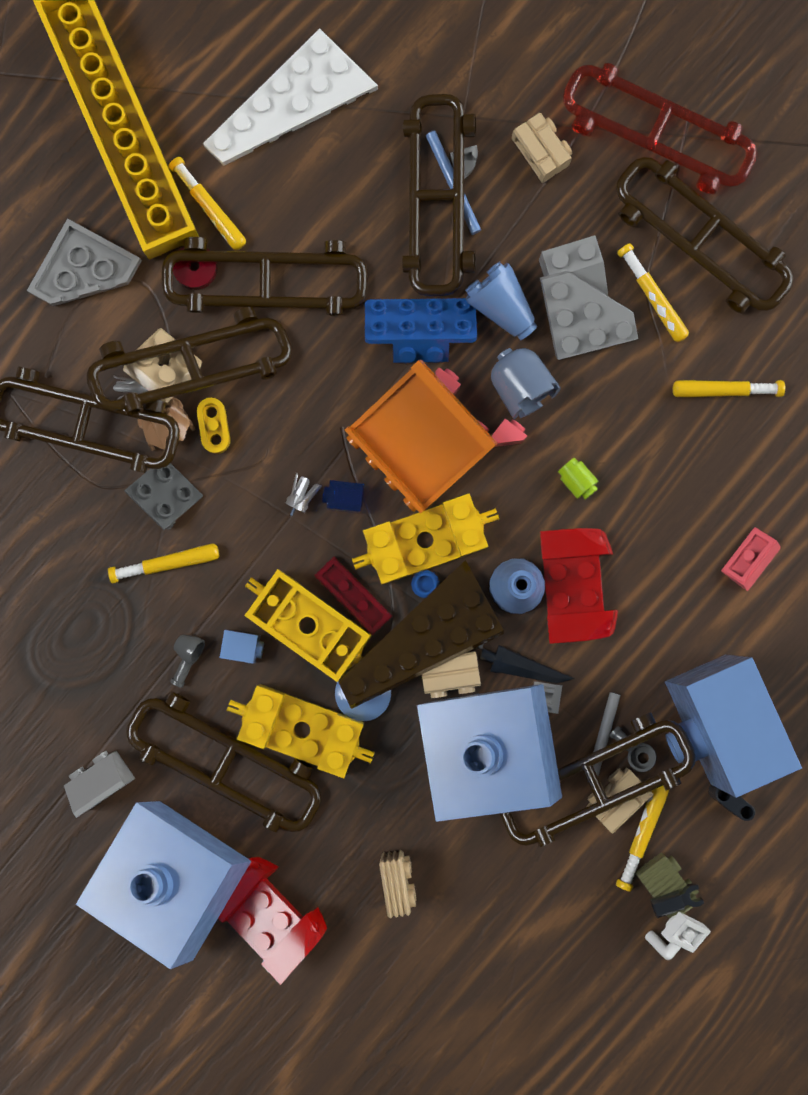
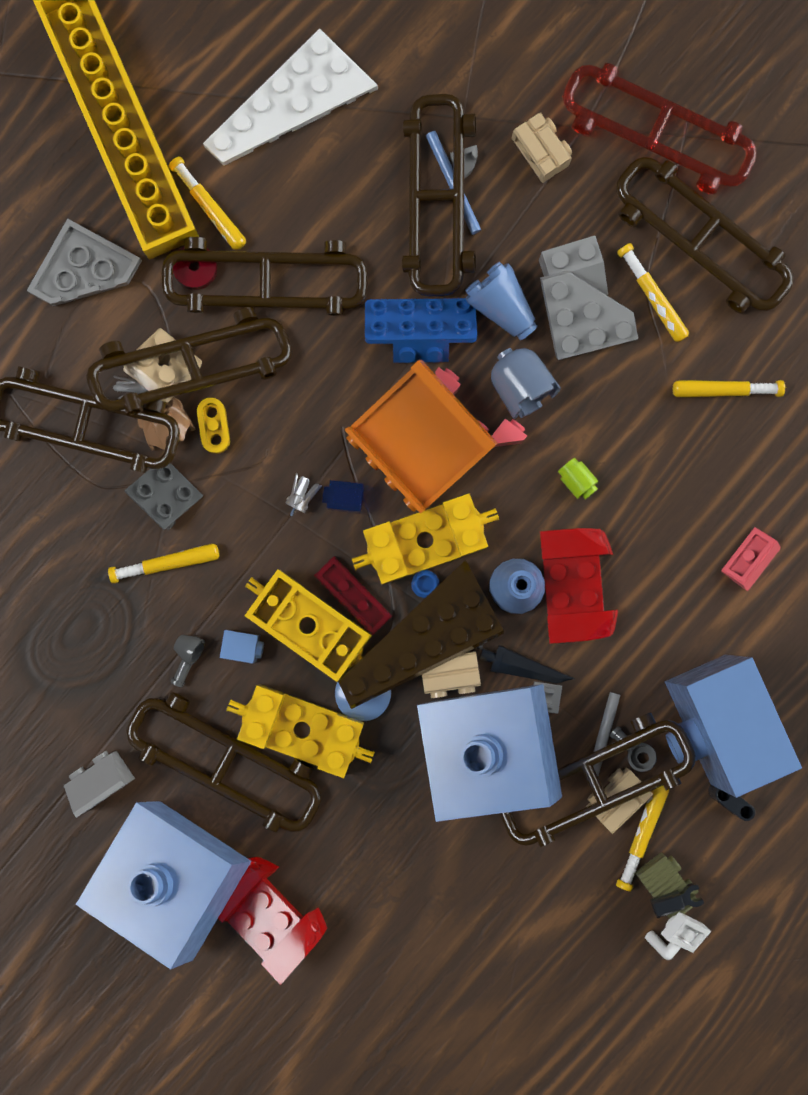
(398, 893): tan brick -> none

